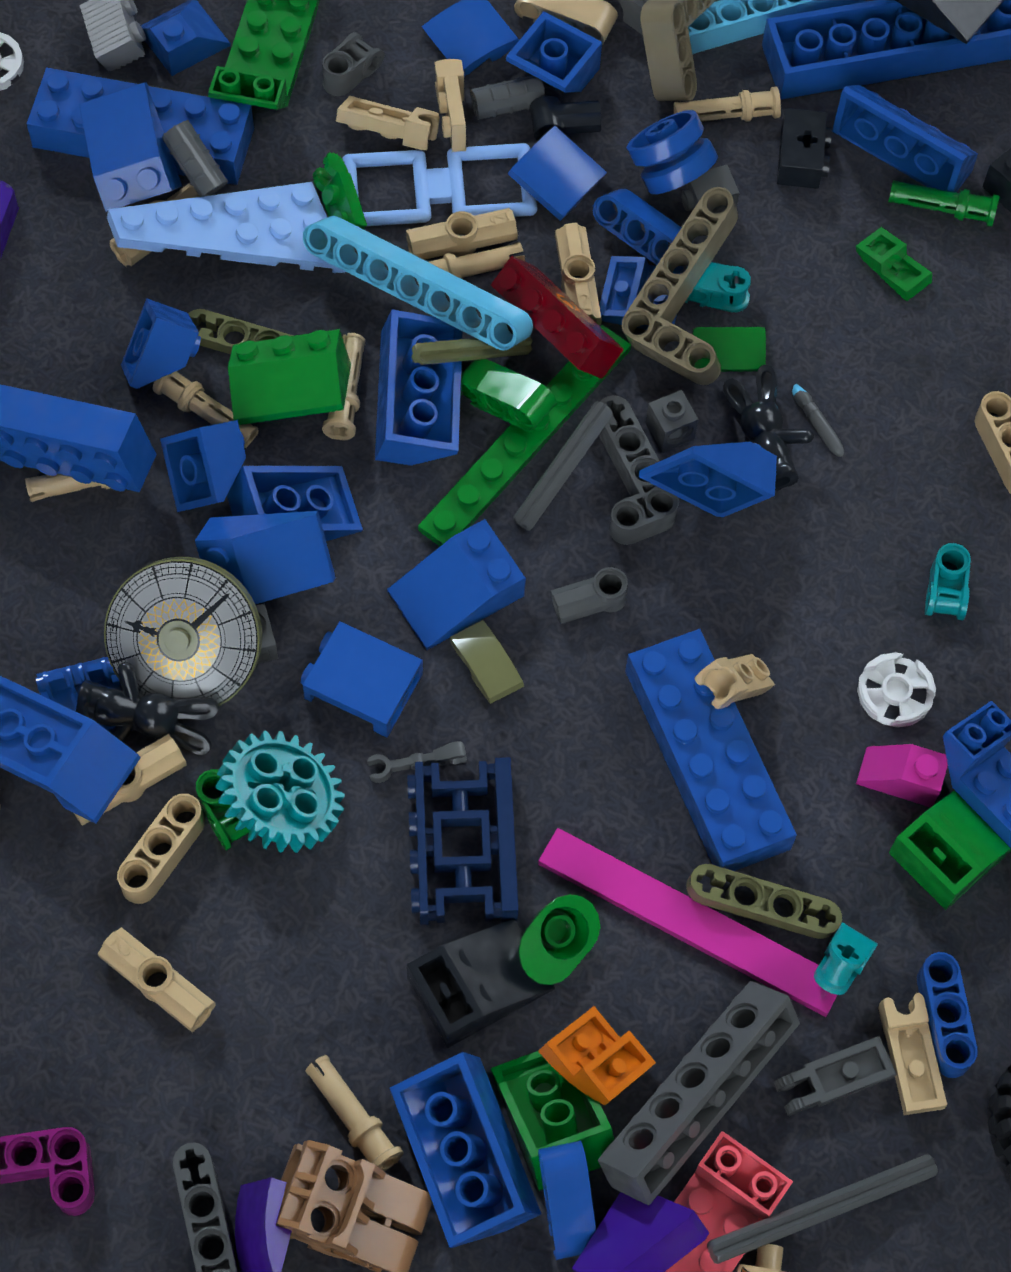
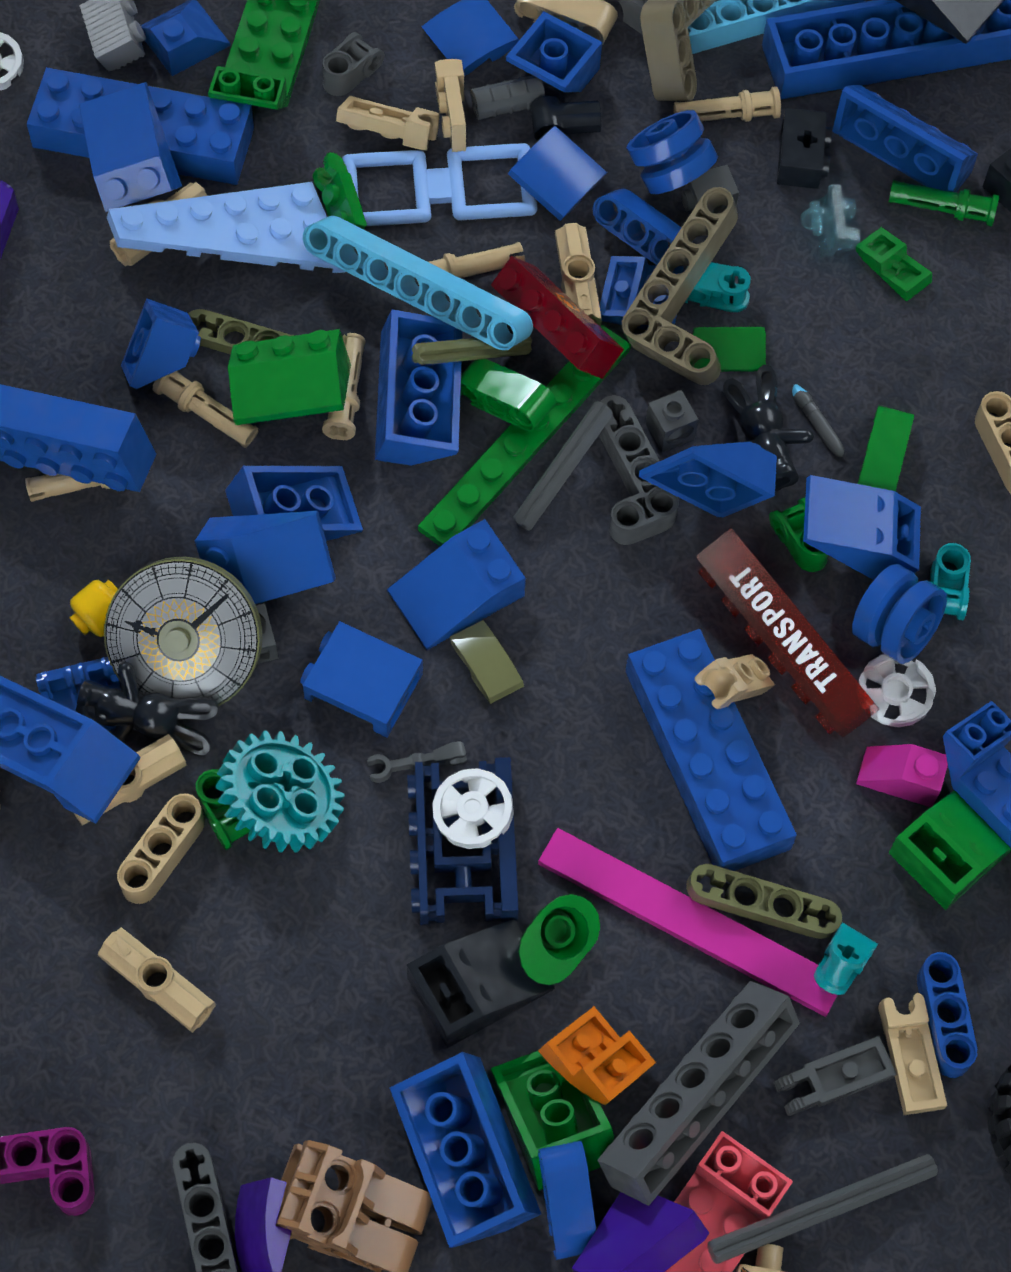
(91, 606): none -> yellow head
(194, 159): dark grey axle -> none
(203, 463): blue slope -> none
(364, 1130): tan pin -> none
(472, 808): none -> white piece
(479, 232): tan piece -> none
(587, 598): dark grey piece -> none
(787, 633): none -> clear red brick
(790, 530): none -> green piece
(828, 220): none -> clear light blue hips
(862, 525): none -> blue slope
(886, 448): none -> green beam
(899, 613): none -> blue wheel

